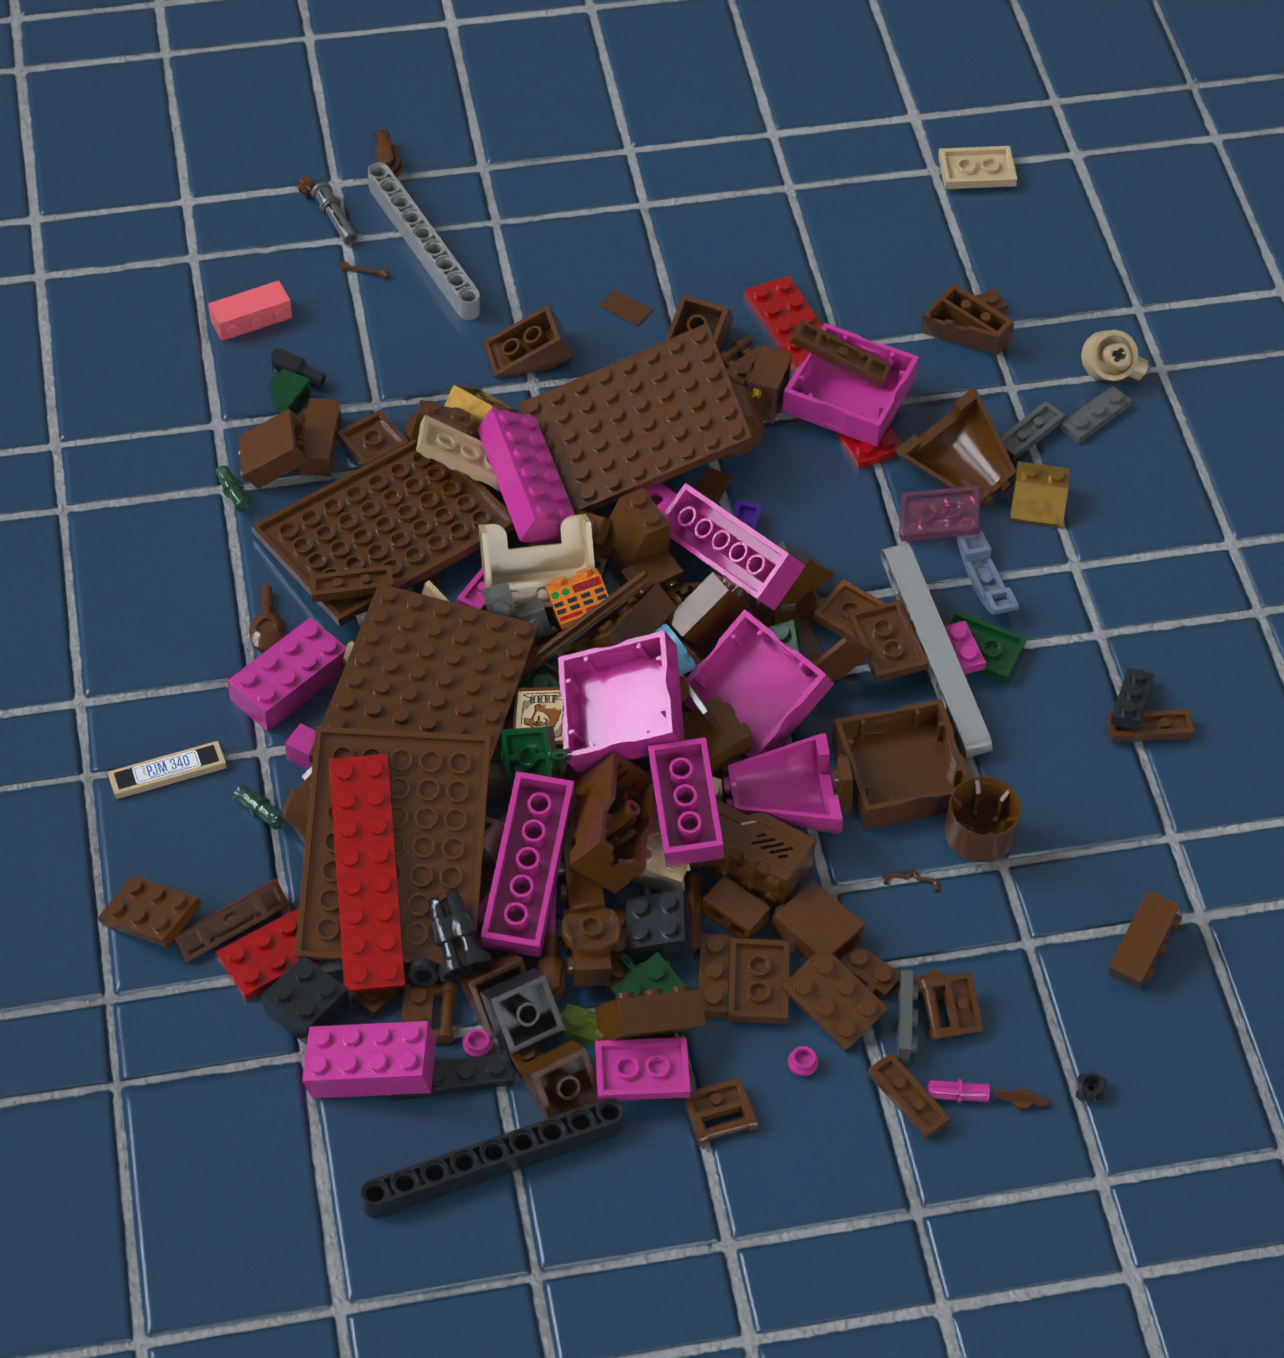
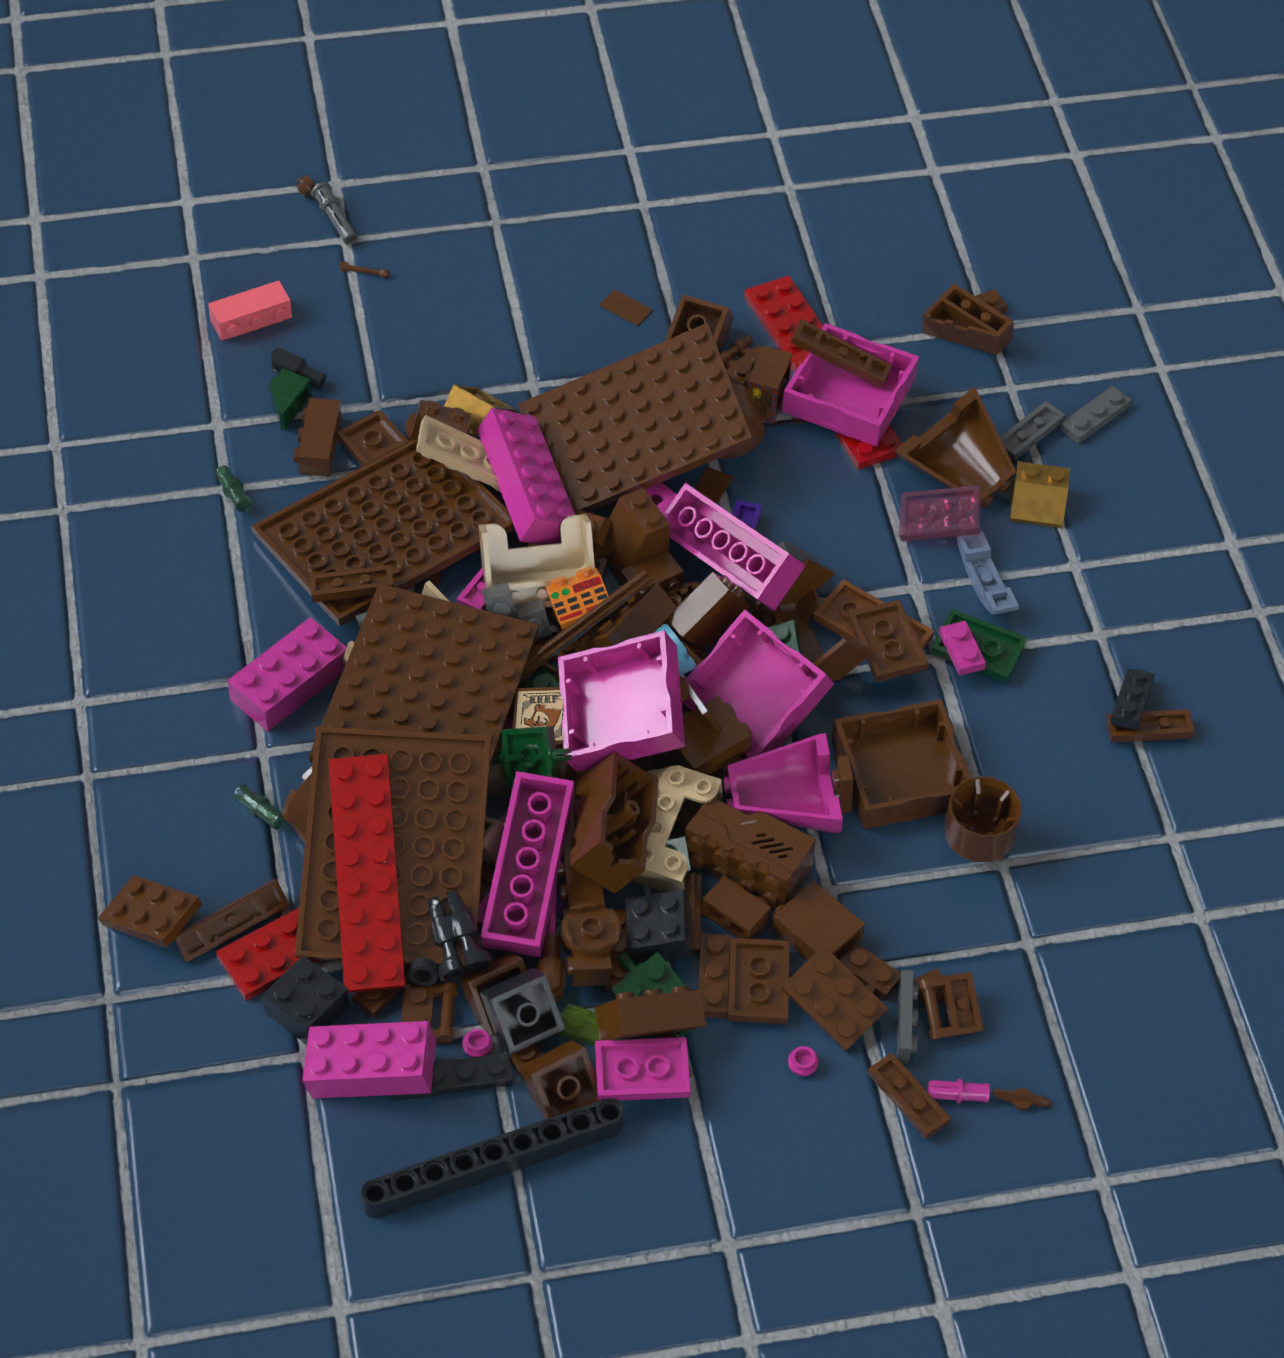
(166, 770): tile -> none
(266, 626): reddish brown piece -> none
(273, 449): reddish brown brick -> none
(299, 746): dark pink brick -> none
(387, 152): reddish brown arm -> none
(424, 241): light grey beam -> none
(529, 345): reddish brown slope -> none
(686, 802): dark pink brick -> none
(717, 1102): reddish brown plate -> none
(909, 874): reddish brown piece -> none
(943, 665): light grey beam -> none
(977, 167): tan plate -> none
(1091, 1080): black plate -> none
(1112, 356): tan piece -> none
(1145, 940): reddish brown wedge -> none

